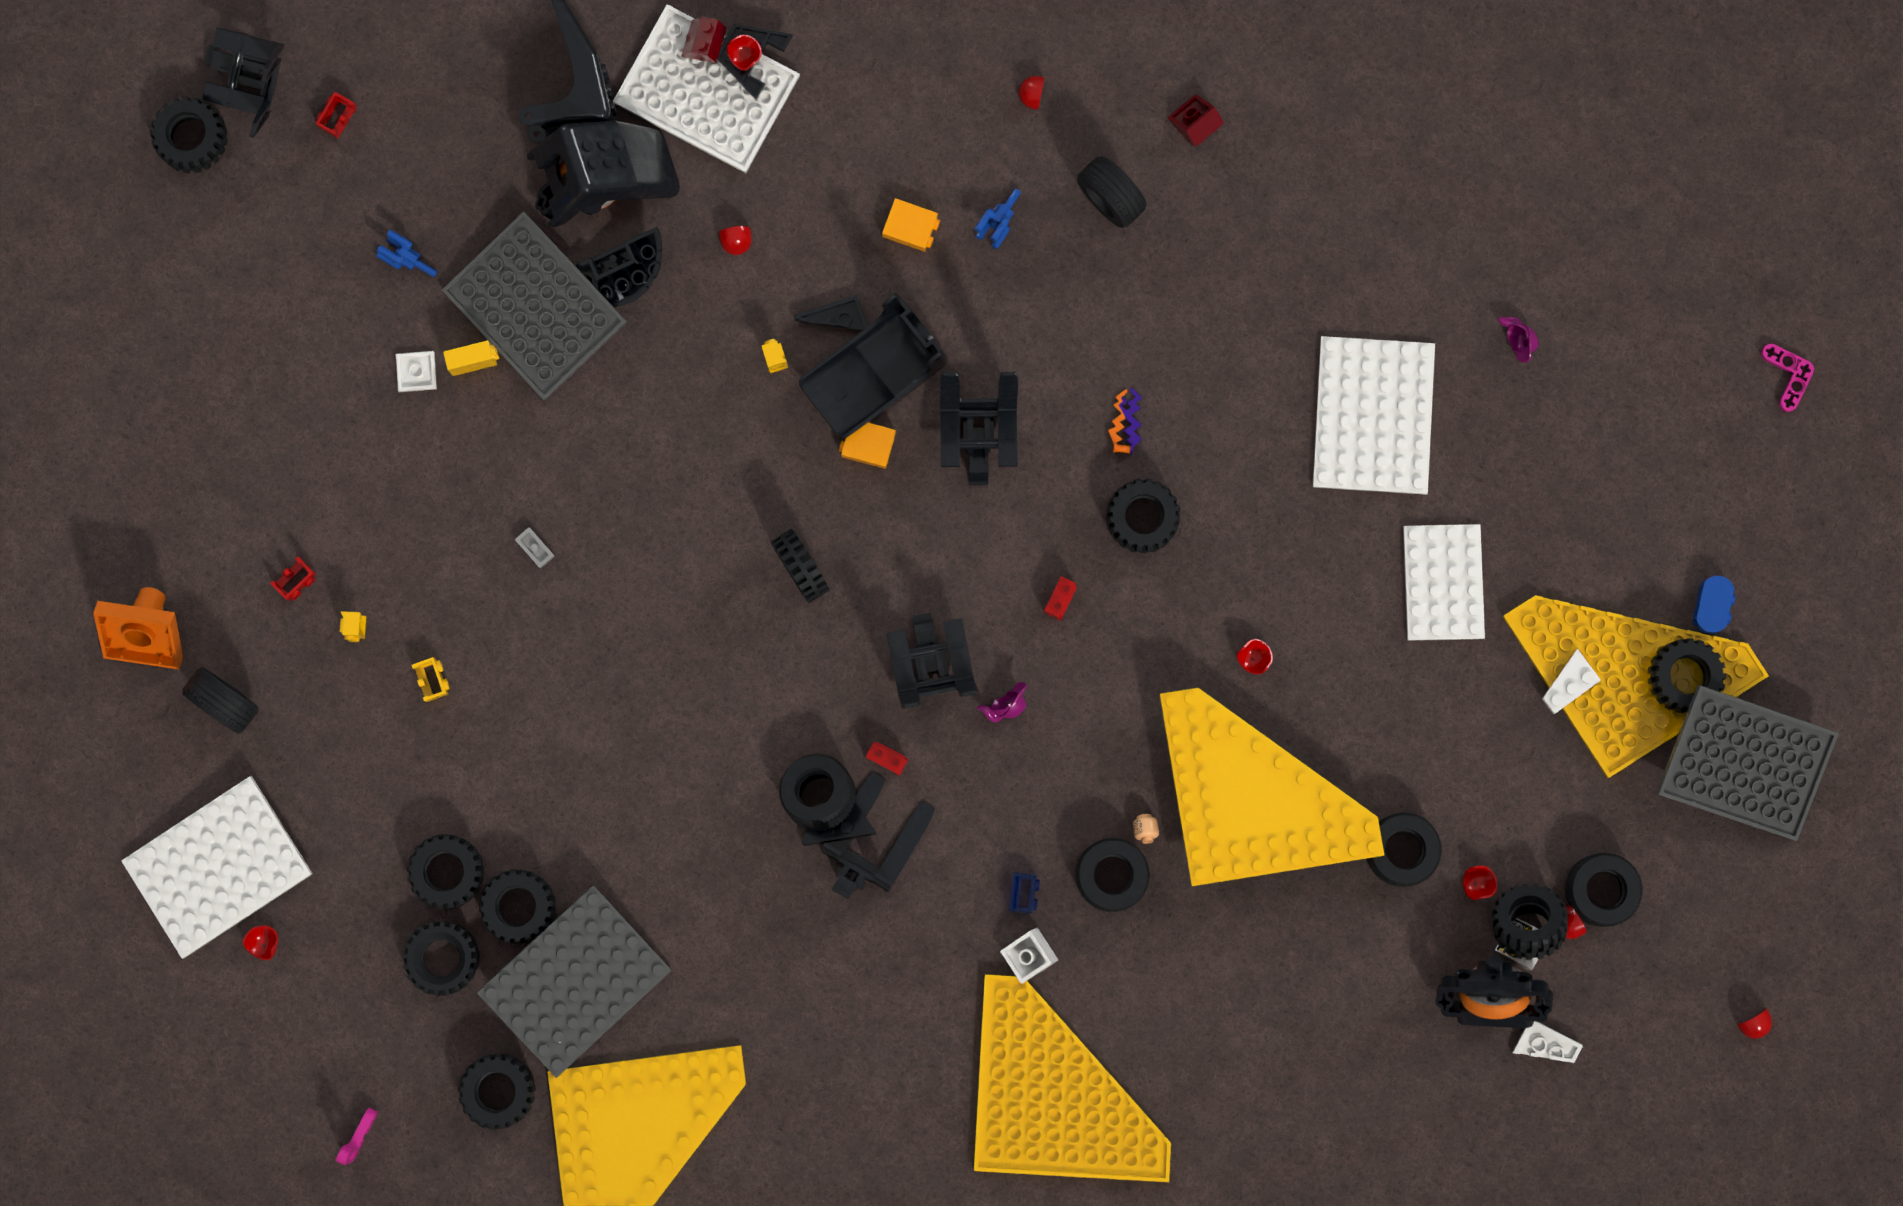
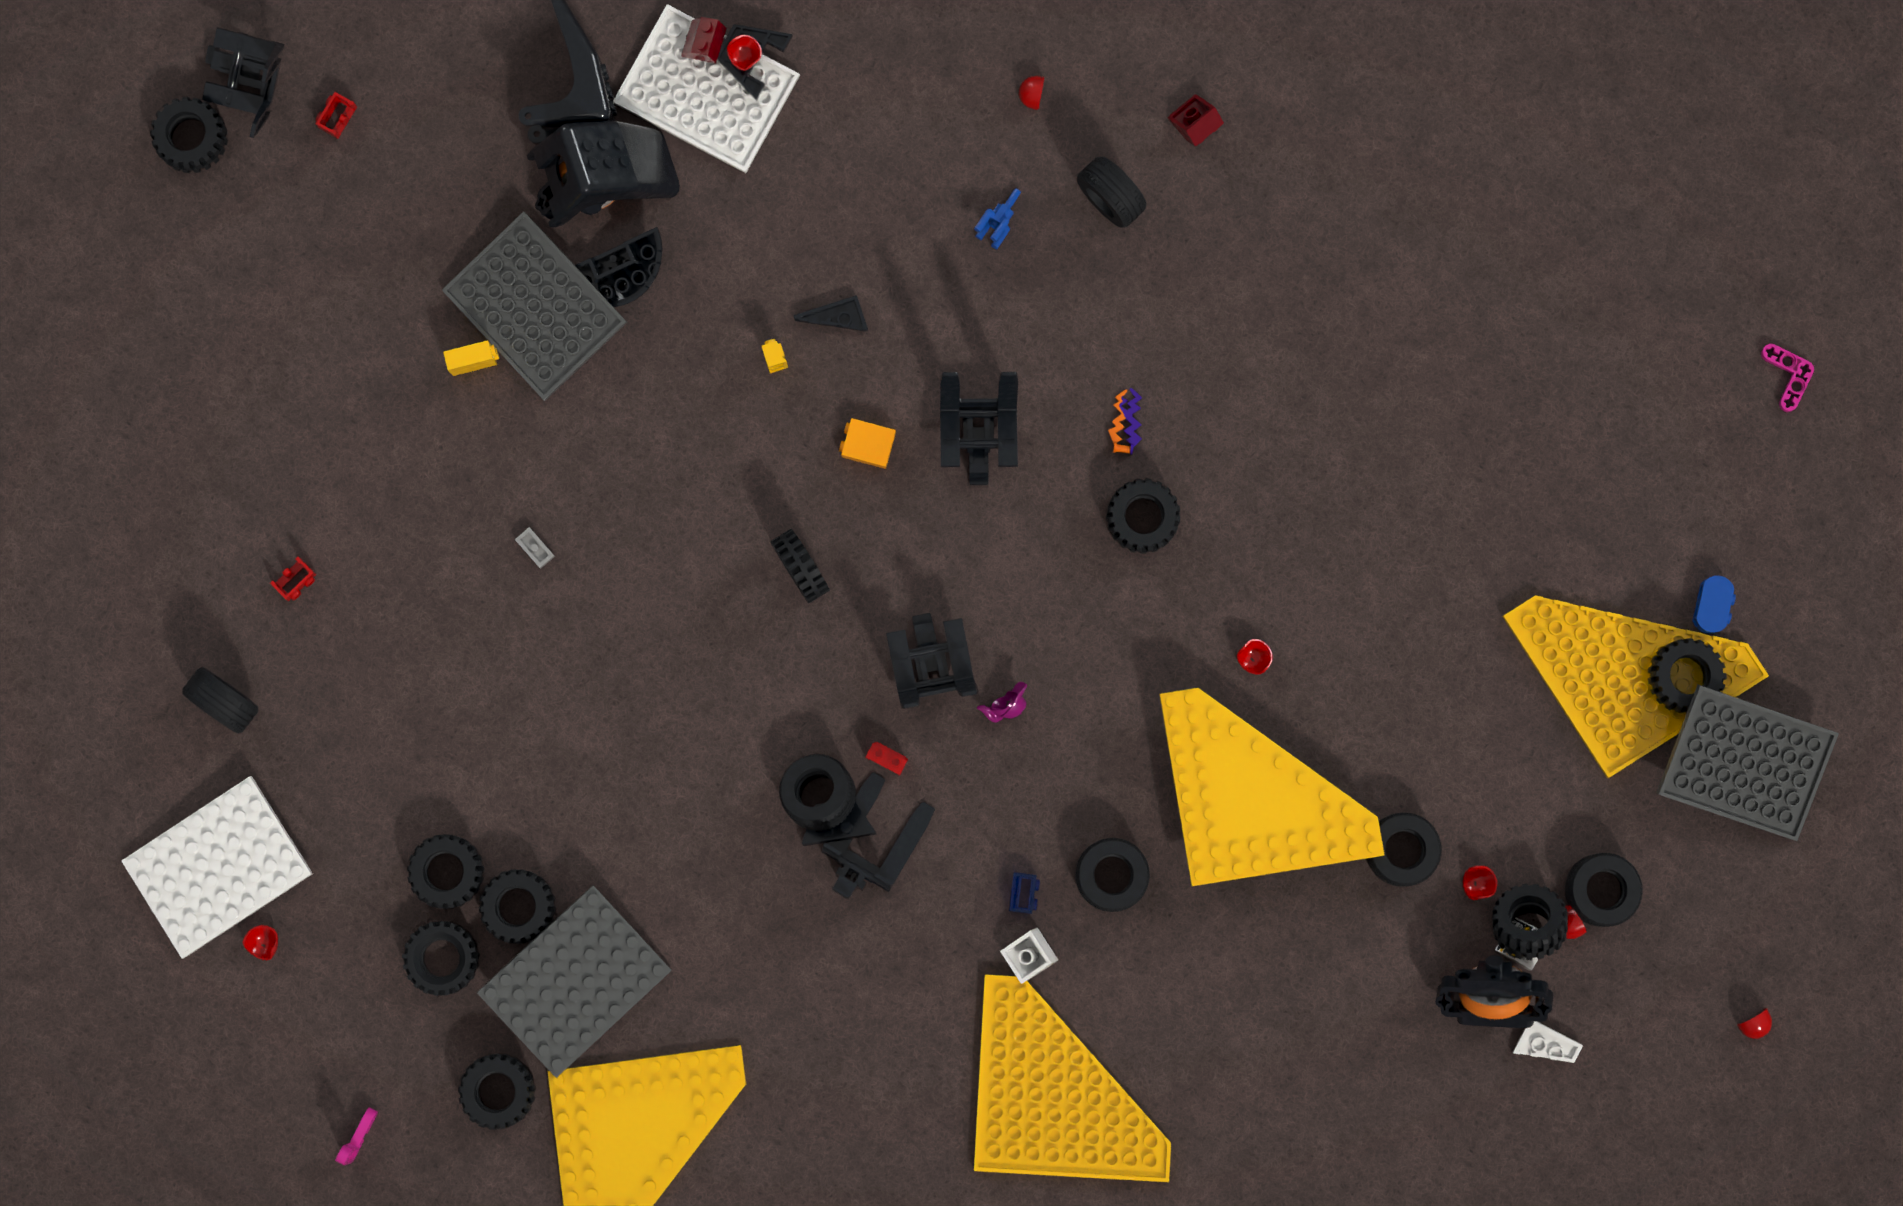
(139, 631): orange piece -> none
(353, 626): yellow window -> none
(403, 255): blue plant -> none
(416, 371): white tile -> none
(423, 680): yellow window -> none
(735, 239): red helmet -> none
(874, 369): black piece -> none
(911, 225): light orange brick -> none
(1060, 598): red window -> none
(1145, 828): light nougat head -> none
(1374, 415): white plate -> none
(1443, 582): white plate -> none
(1521, 338): magenta hair -> none
(1572, 682): white wing -> none

